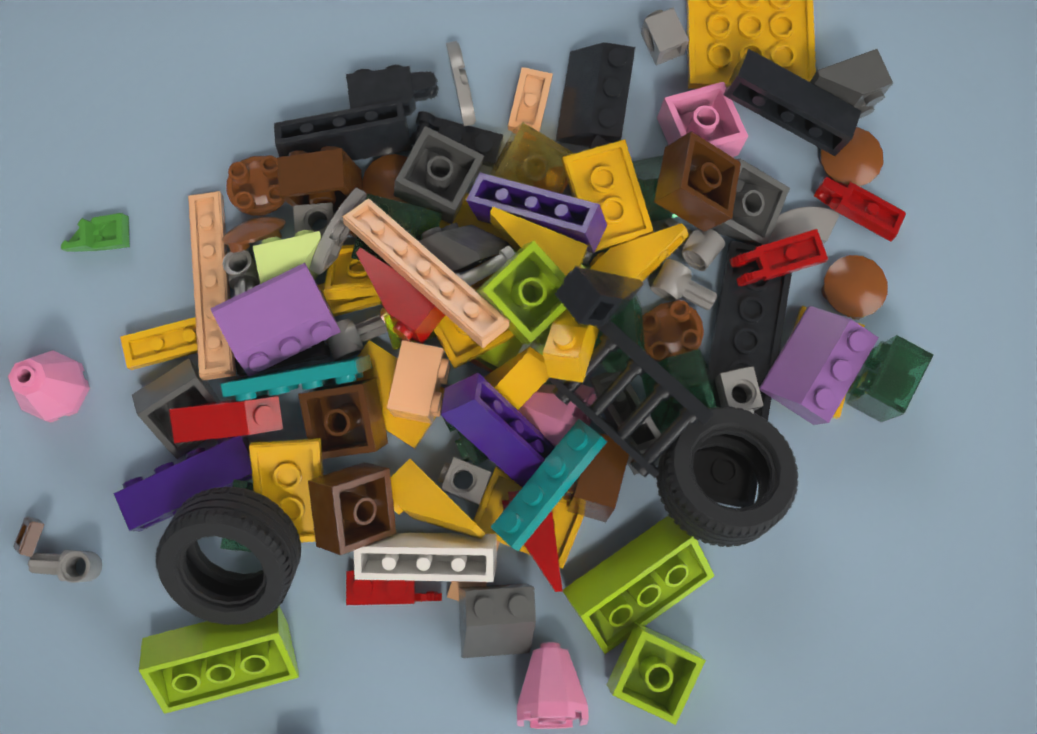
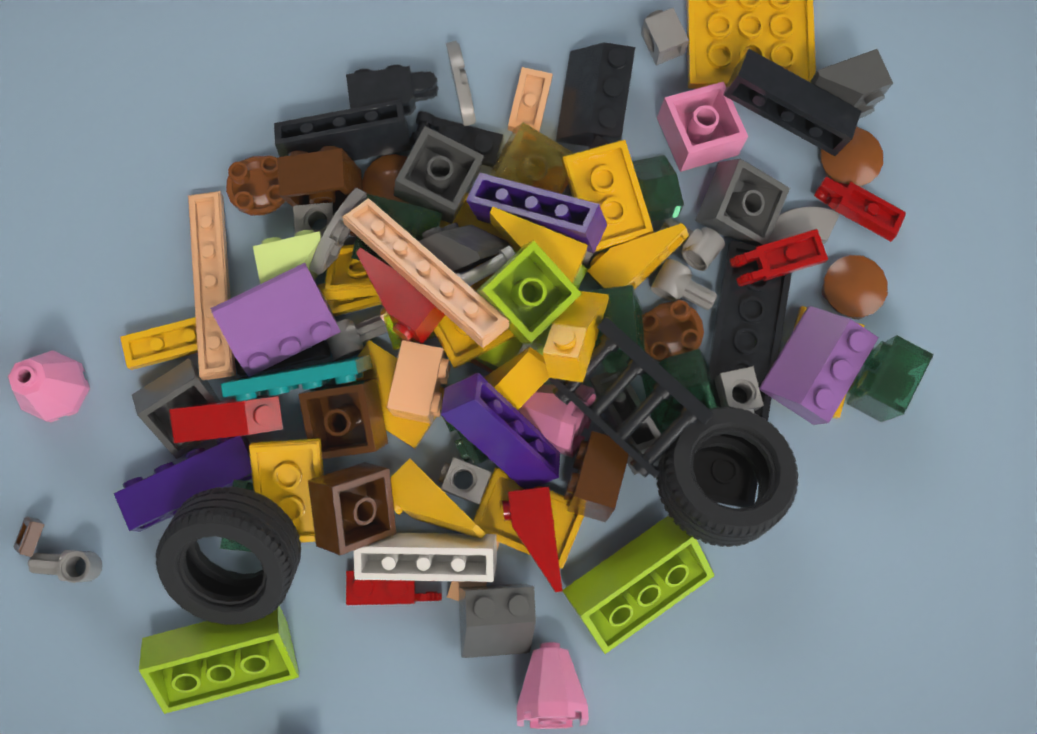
(100, 234): bright green slope -> none
(240, 279): light grey axle -> none
(253, 231): dark orange dish -> none
(548, 484): teal plate -> none
(596, 295): black slope -> none
(655, 673): lime brick -> none
(698, 182): reddish brown brick -> none

